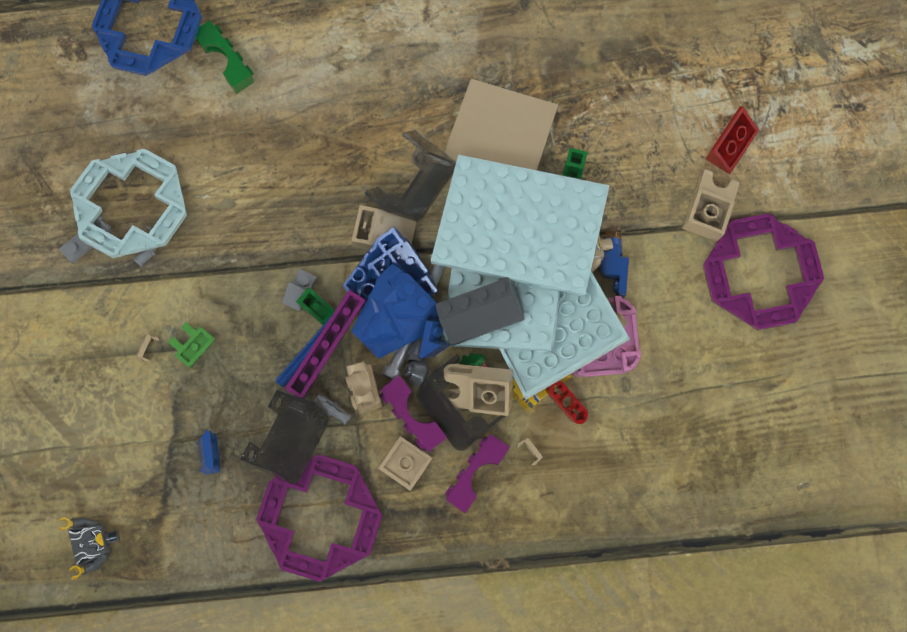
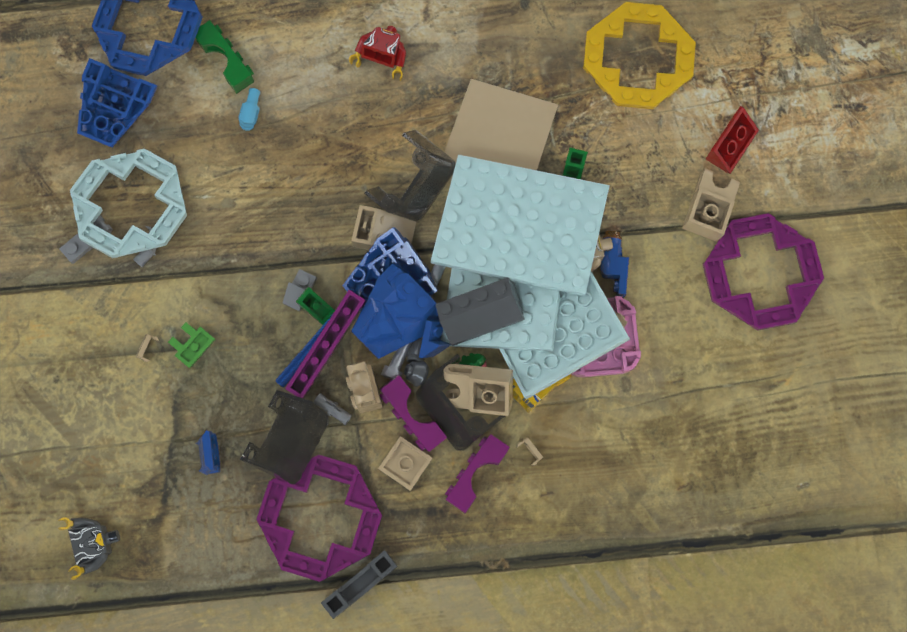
(111, 102): none -> blue wedge
(249, 110): none -> medium azure arm
(359, 584): none -> dark grey arch
(381, 47): none -> red torso
(574, 404): red beam -> none
(669, 32): none -> yellow plate

